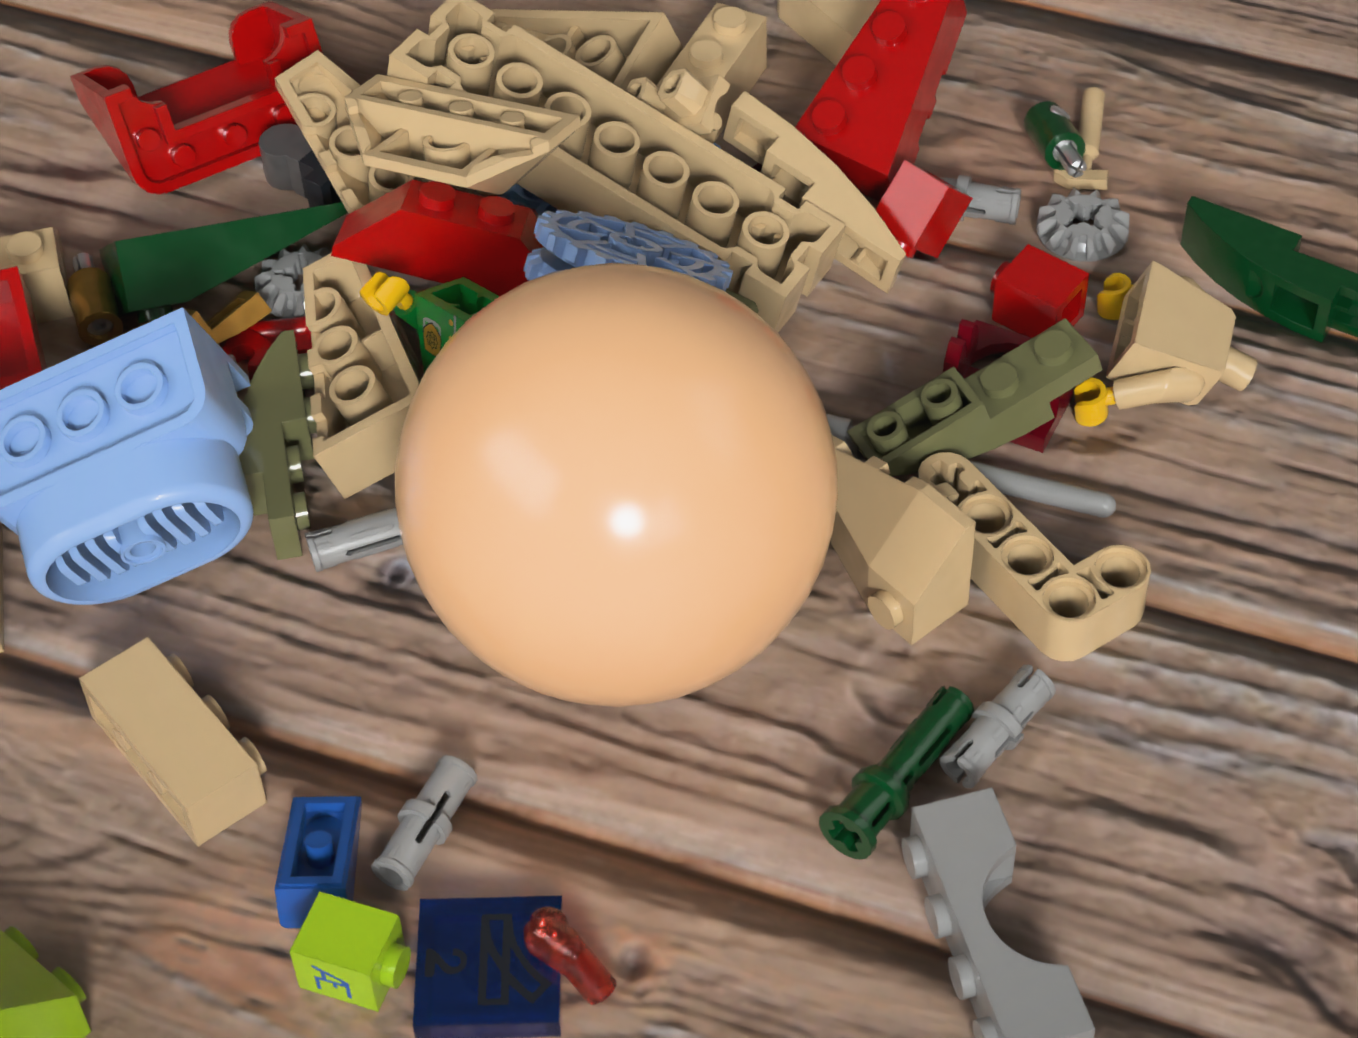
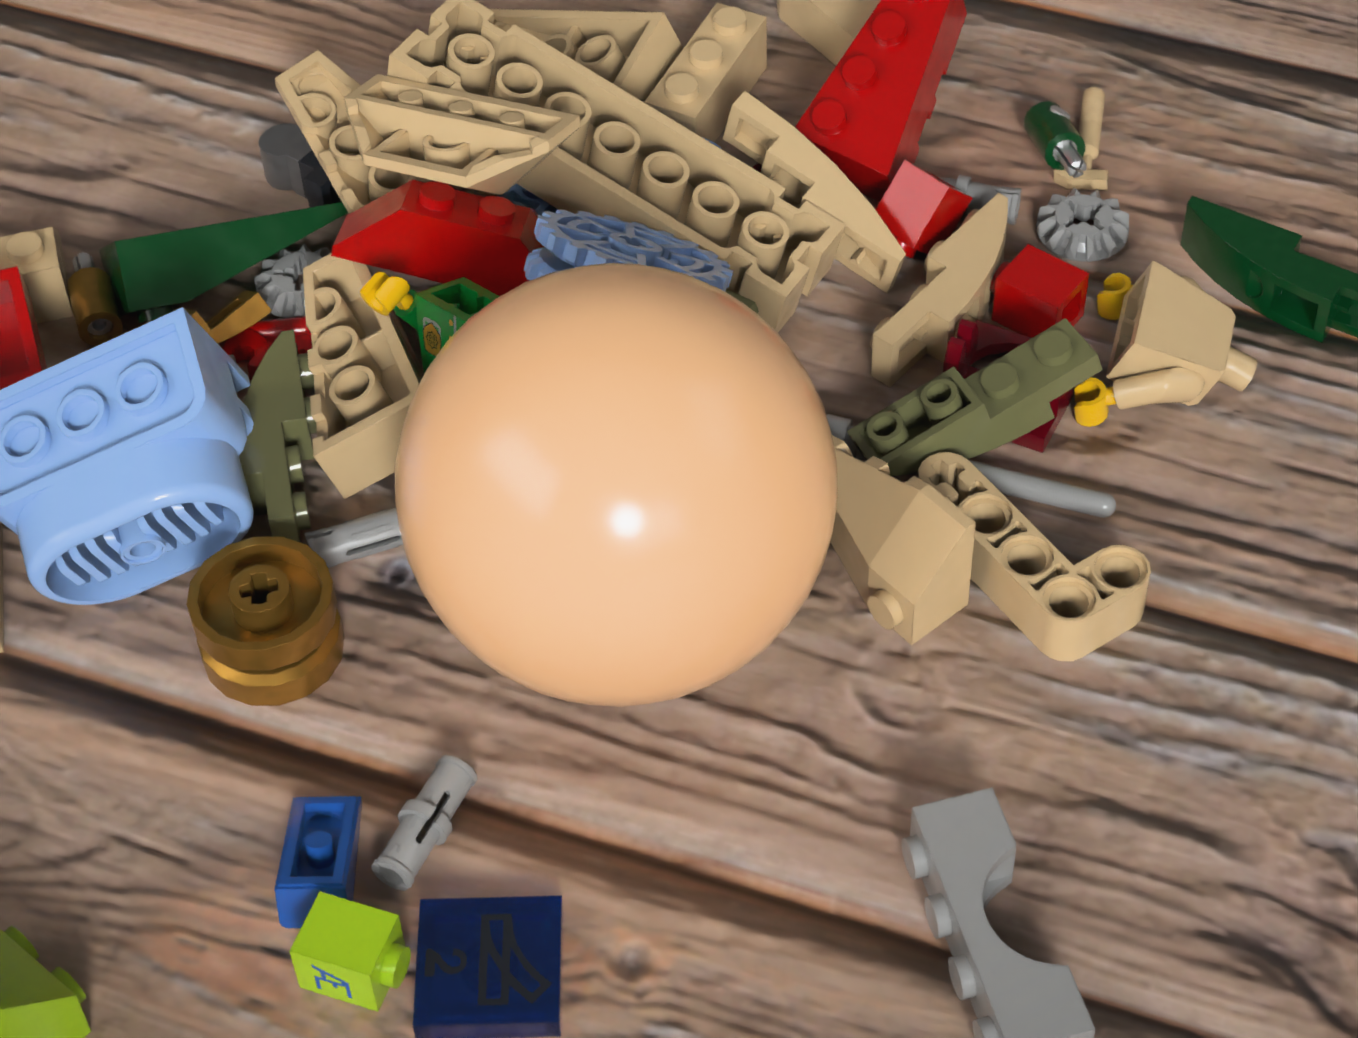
(175, 739): tan brick -> none
(207, 118): red windscreen -> none
(266, 620): none -> pearl gold wheel
(563, 949): clear red arm -> none
(685, 99): tan hips -> none
(883, 789): dark green pin -> none
(954, 290): none -> tan slope
(997, 726): light grey pin -> none

